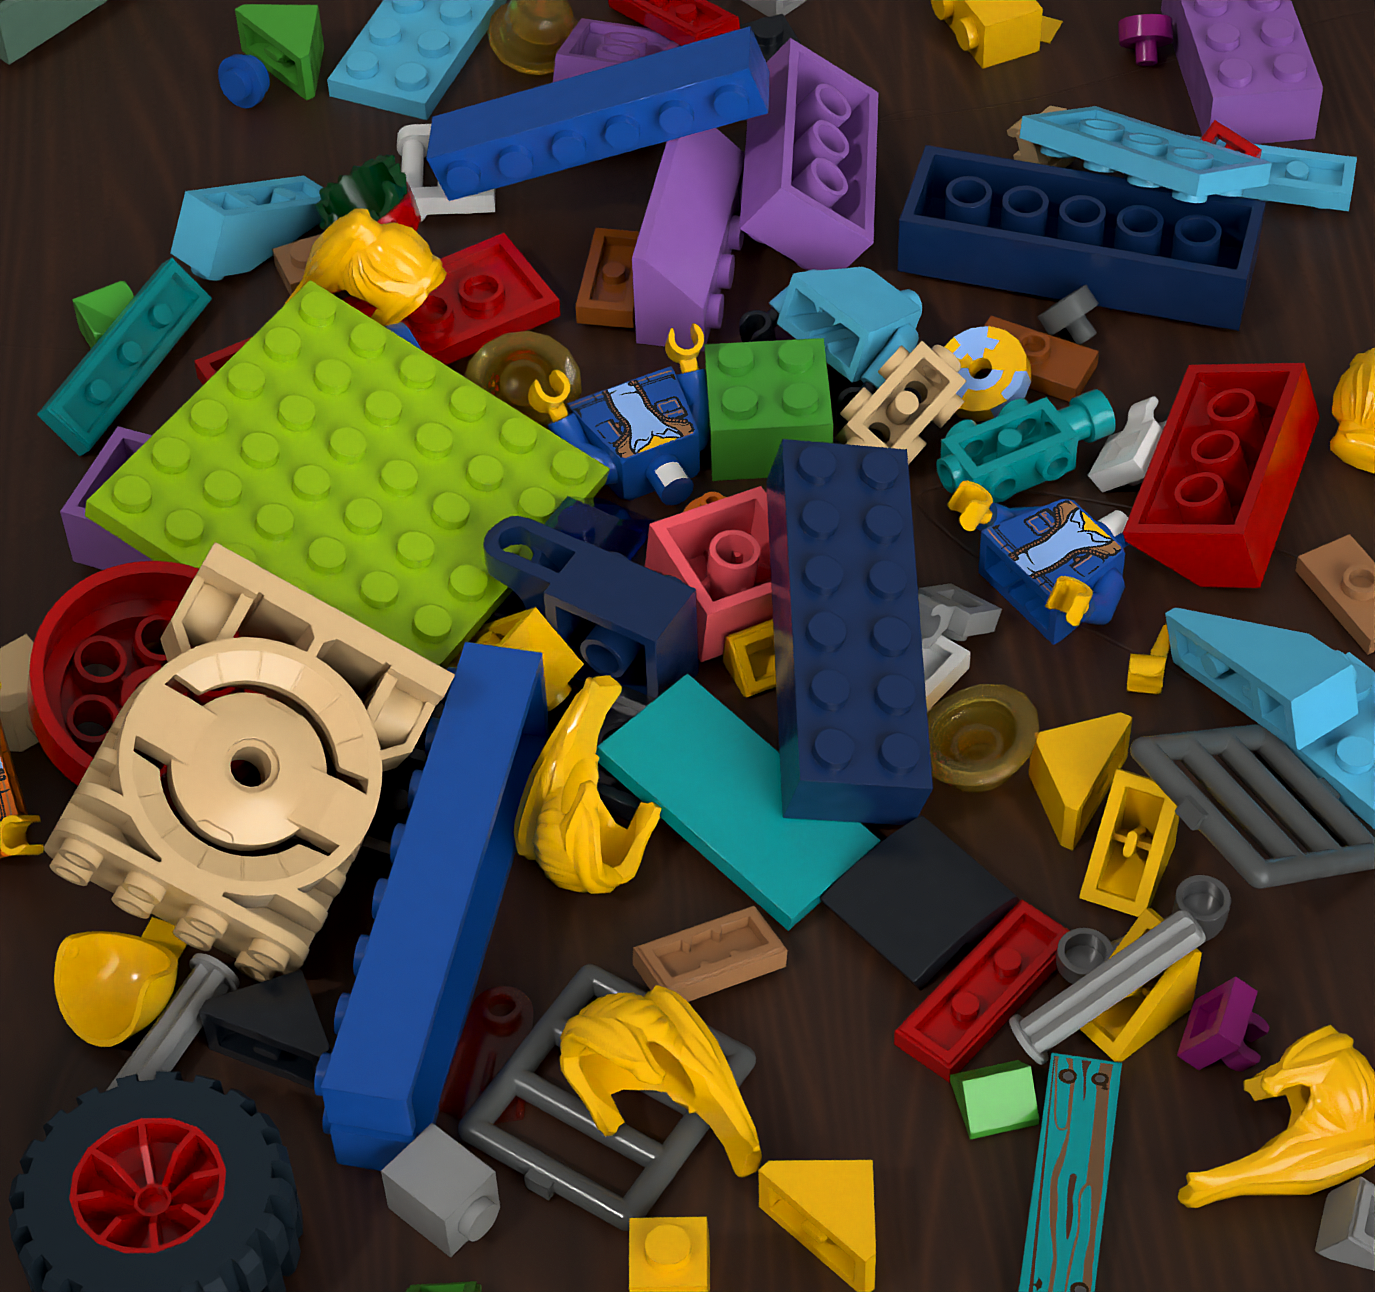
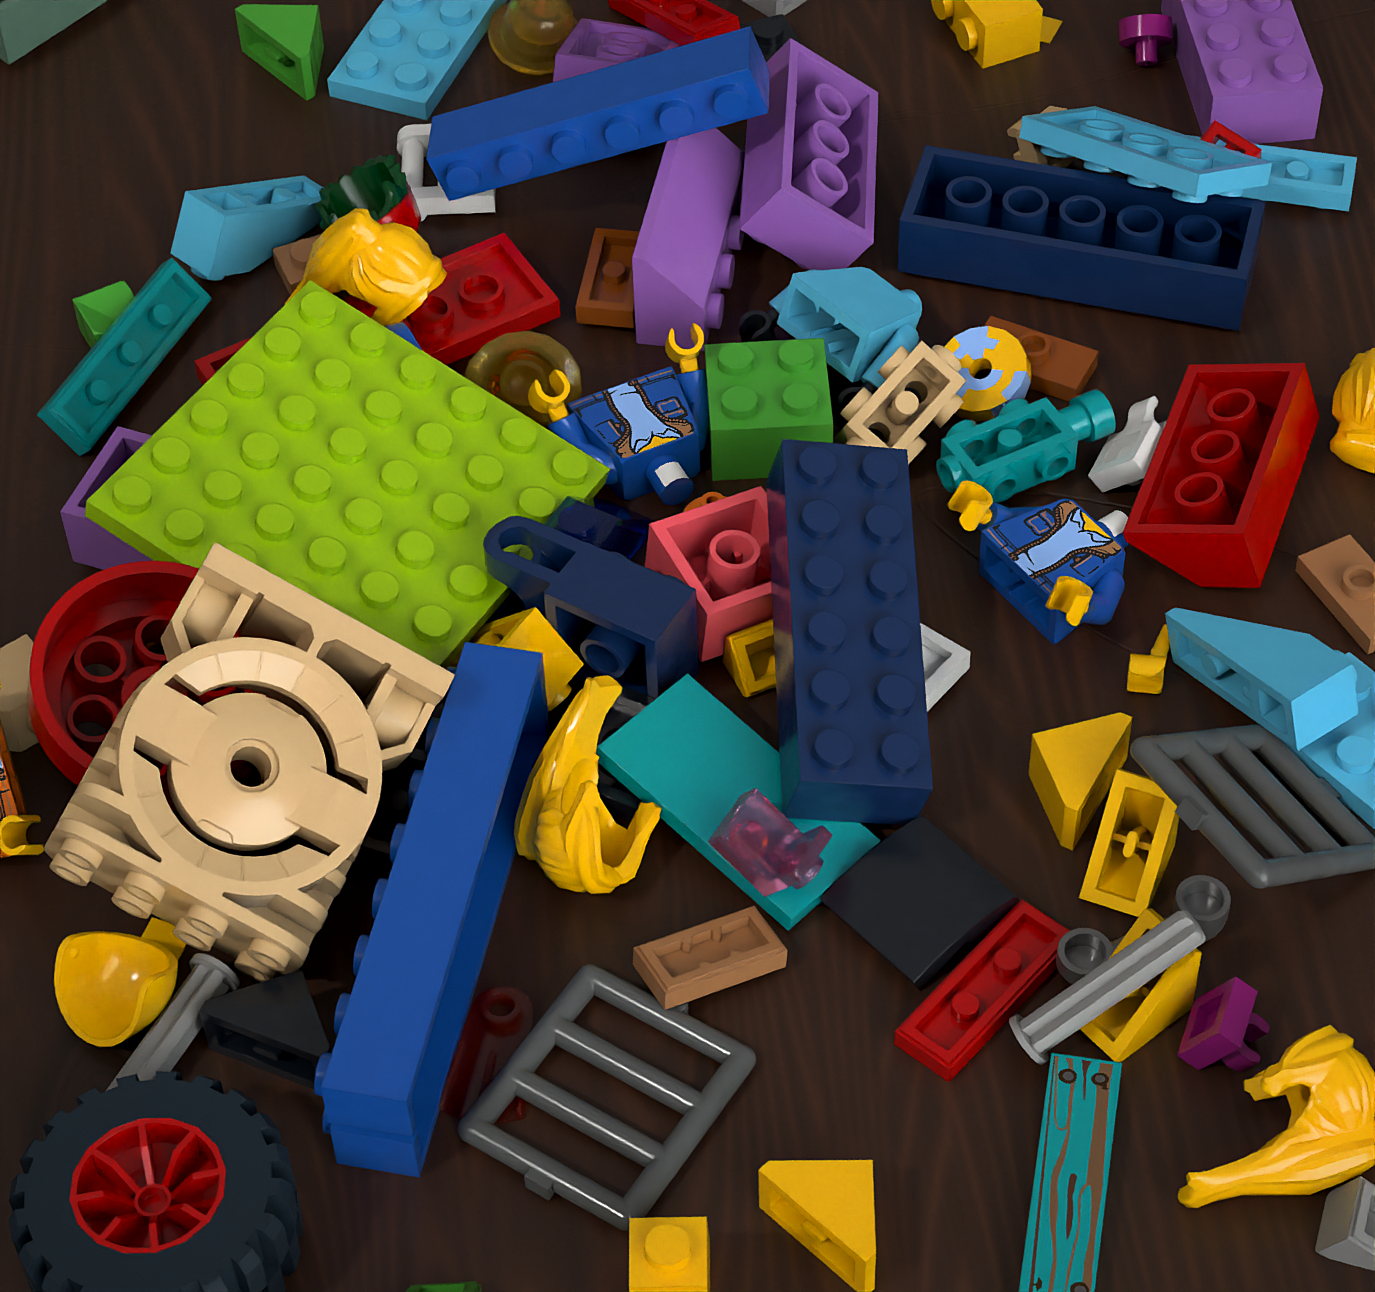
(243, 80): blue plate -> none
(442, 1190): light grey brick -> none
(660, 1047): yellow hair -> none
(768, 845): none -> clear pink bracket
(953, 614): light grey plate -> none
(981, 736): clear yellow hat -> none
(996, 1098): slope -> none
(1070, 314): dark grey tile -> none

